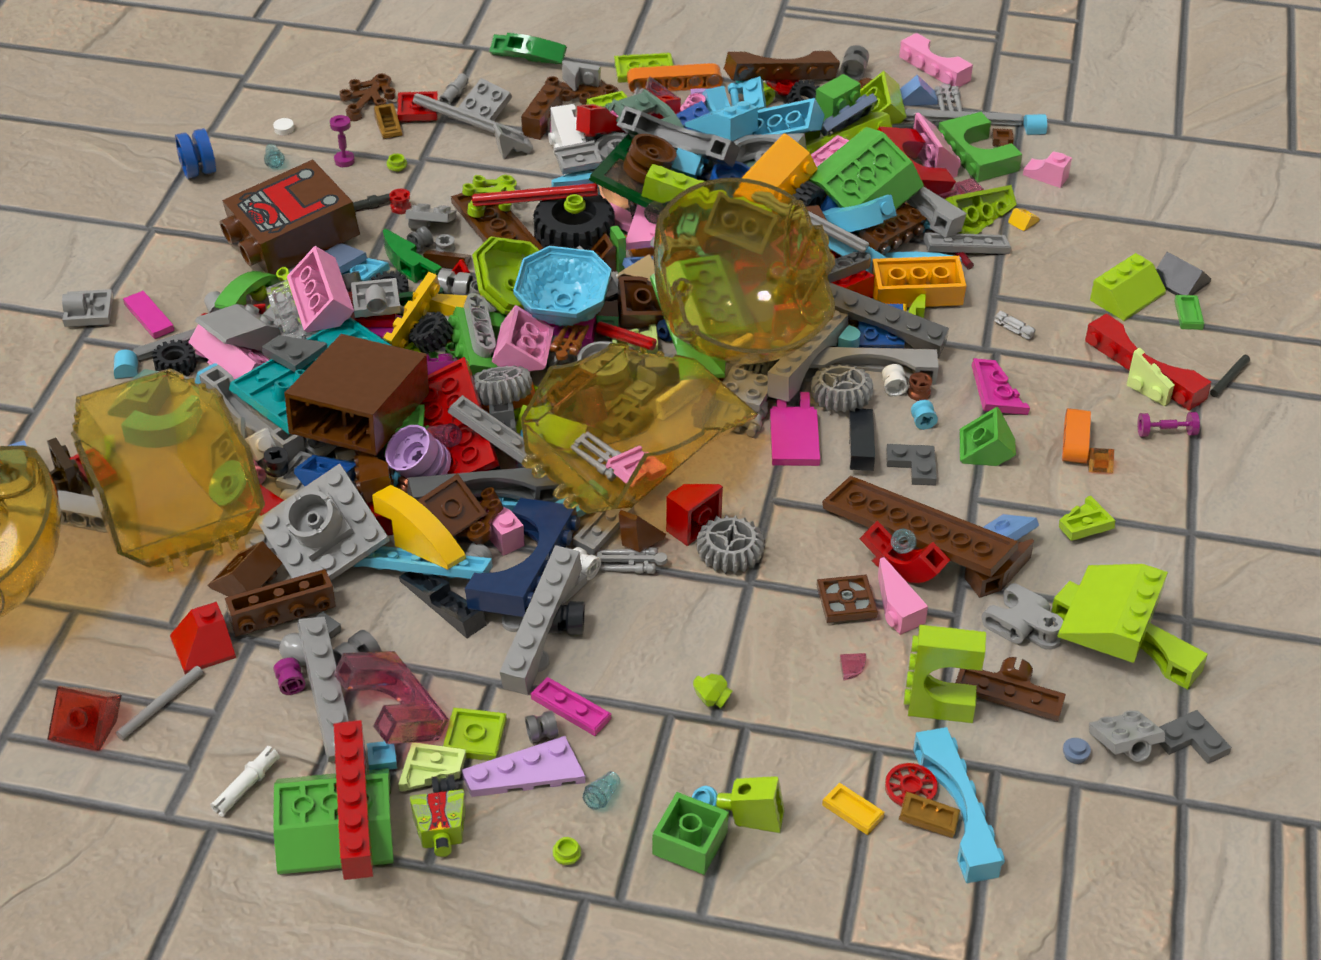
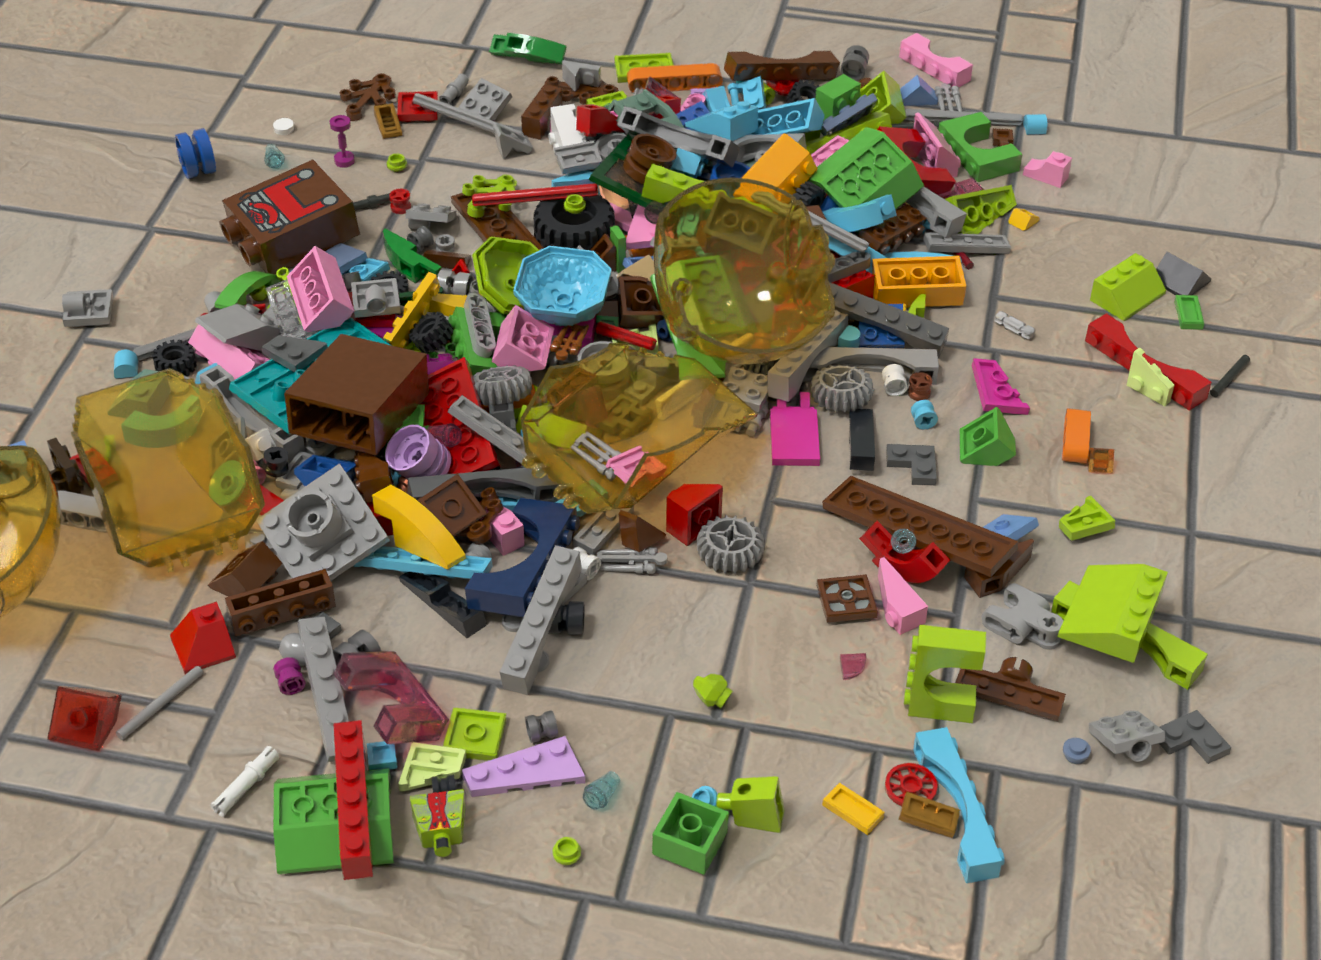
(148, 314): dark pink tile -> none
(571, 706): dark pink tile -> none
(1144, 424): magenta wheel -> none

